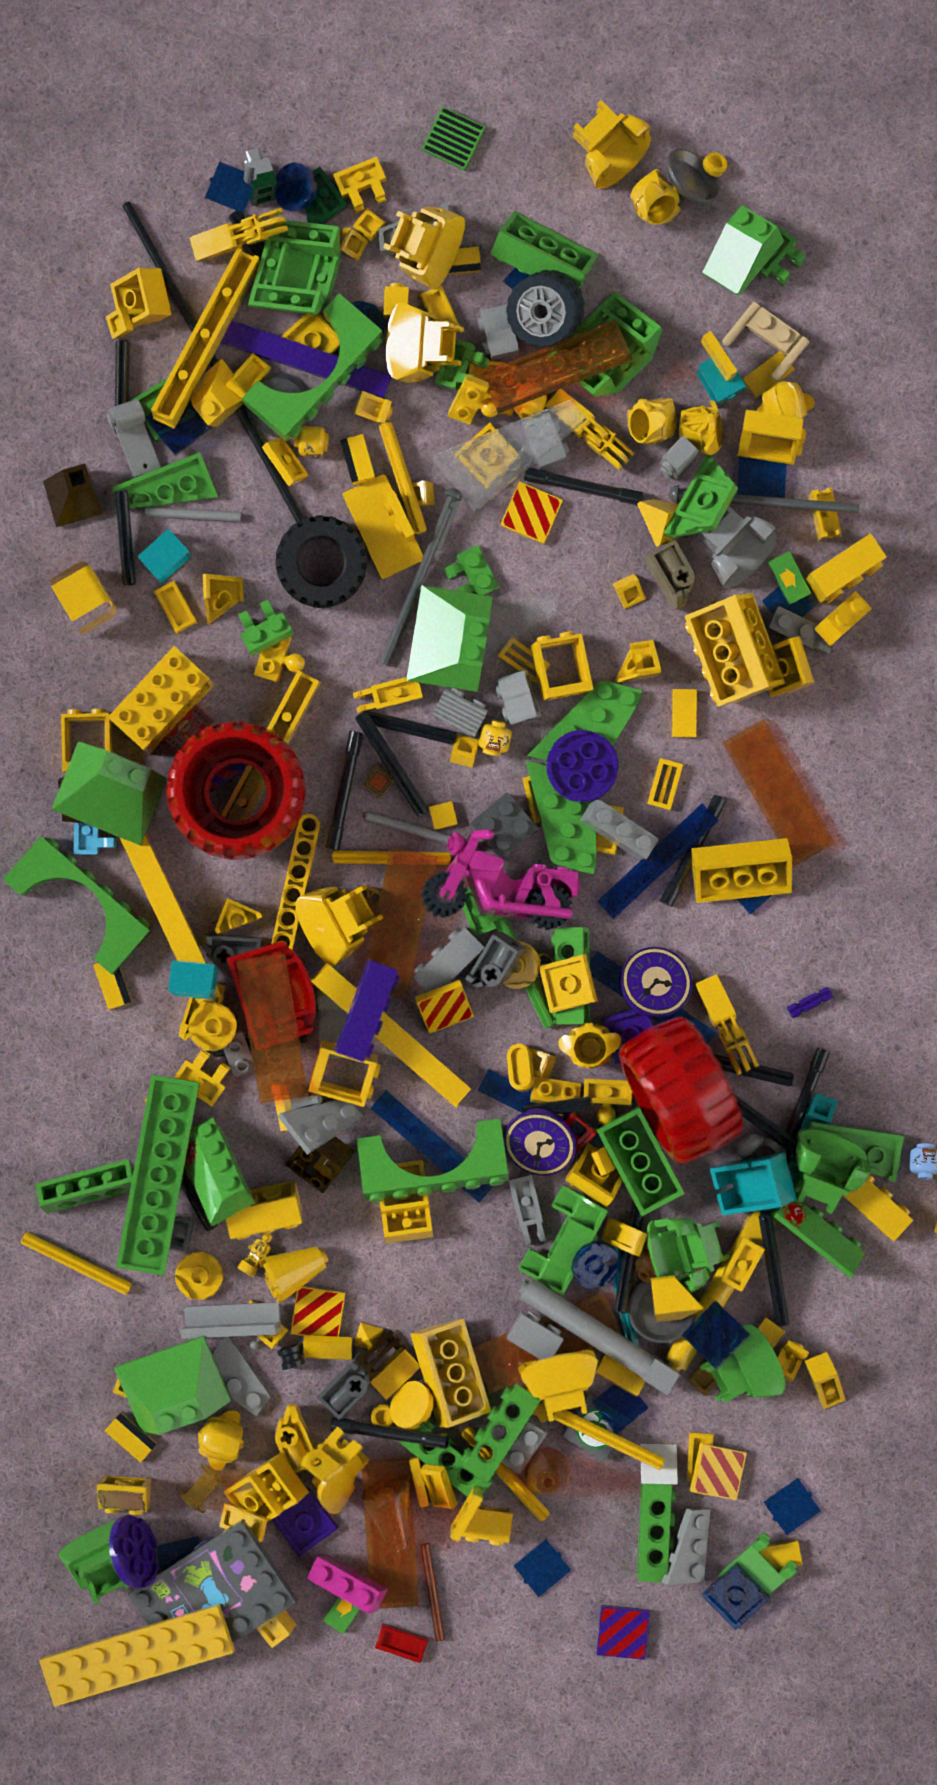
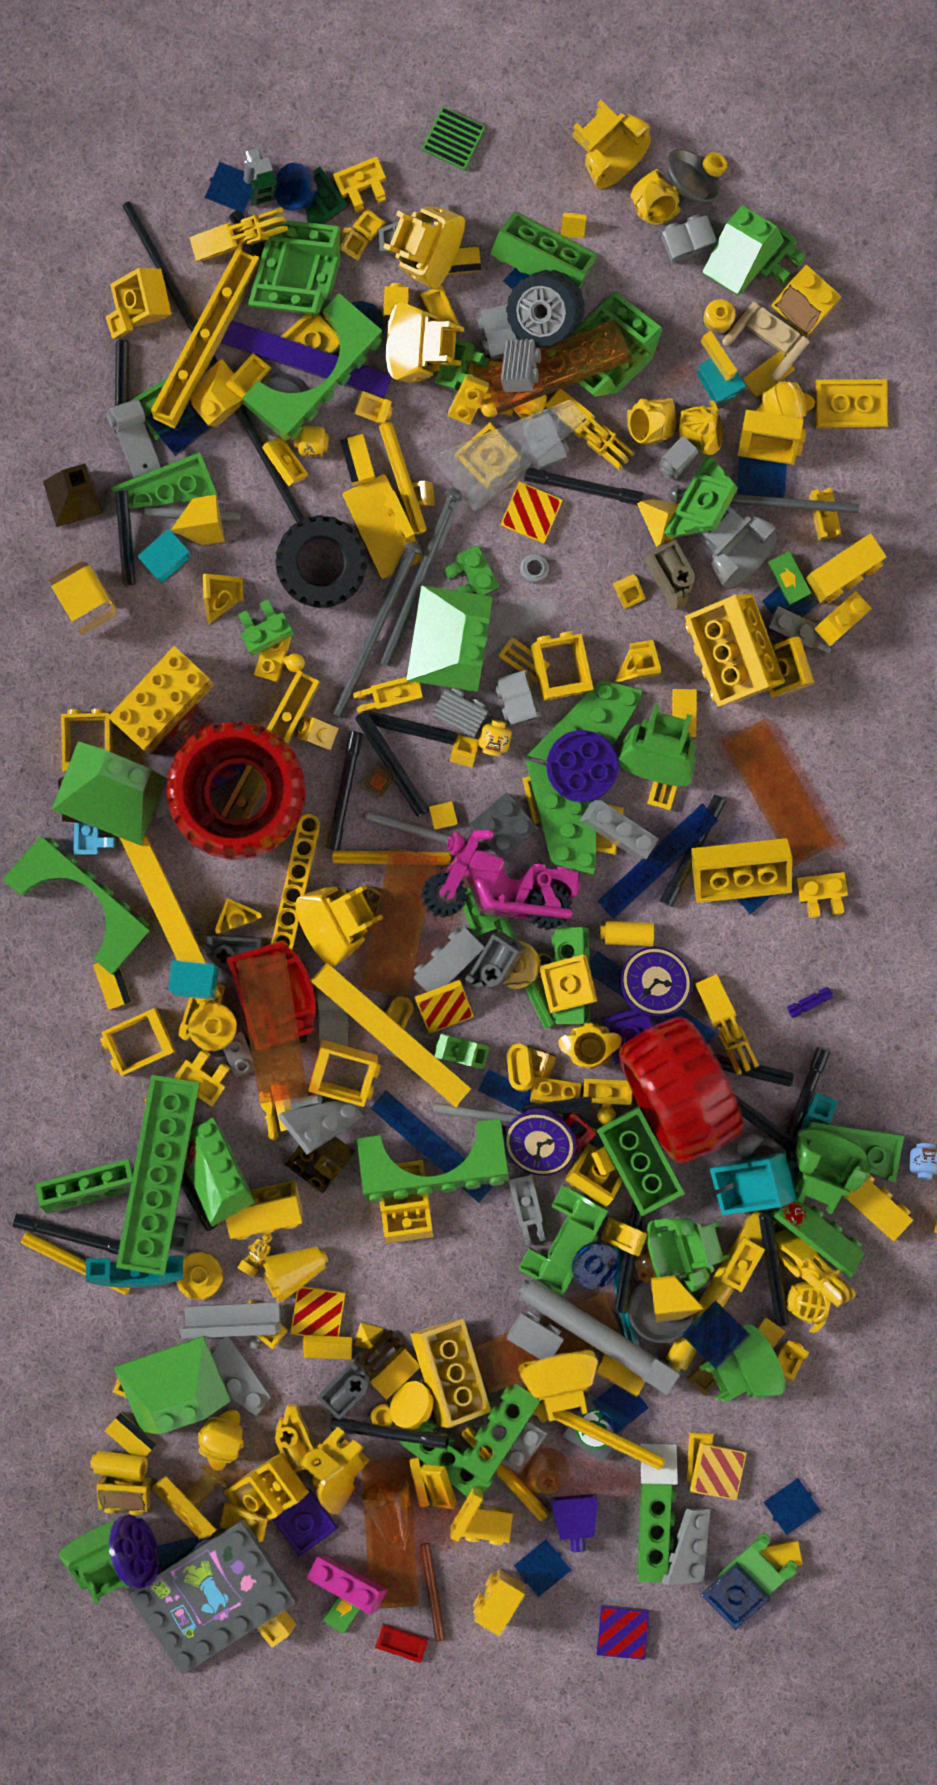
(34, 1225): none -> black piece
(104, 1273): none -> teal slope
(119, 1465): none -> yellow brick
(137, 1655): yellow plate -> none
(160, 1031): none -> yellow window
(175, 607): yellow tile -> none
(183, 1508): none -> yellow tile
(201, 521): none -> yellow slope
(269, 1108): none -> yellow piece
(291, 1356): black wheel -> none
(317, 732): none -> yellow bracket
(366, 1010): dark purple brick -> none
(390, 595): none -> dark grey bar
(400, 1010): none -> yellow tile
(461, 1051): none -> bright green brick
(472, 1113): none -> light grey bar
(499, 1601): none -> yellow brick
(520, 366): none -> light grey brick
(534, 558): none -> light grey piece
(573, 225): none -> yellow slope
(575, 1518): none -> dark purple torso
(627, 933): none -> yellow brick
(665, 753): none -> bright green piece
(688, 238): none -> light grey brick
(719, 316): none -> yellow head
(806, 301): none -> slope
(806, 1263): none -> yellow arm
(807, 1306): none -> yellow piece
(822, 887): none -> yellow plate
(825, 1380): yellow slope -> none
(851, 403): none -> yellow tile

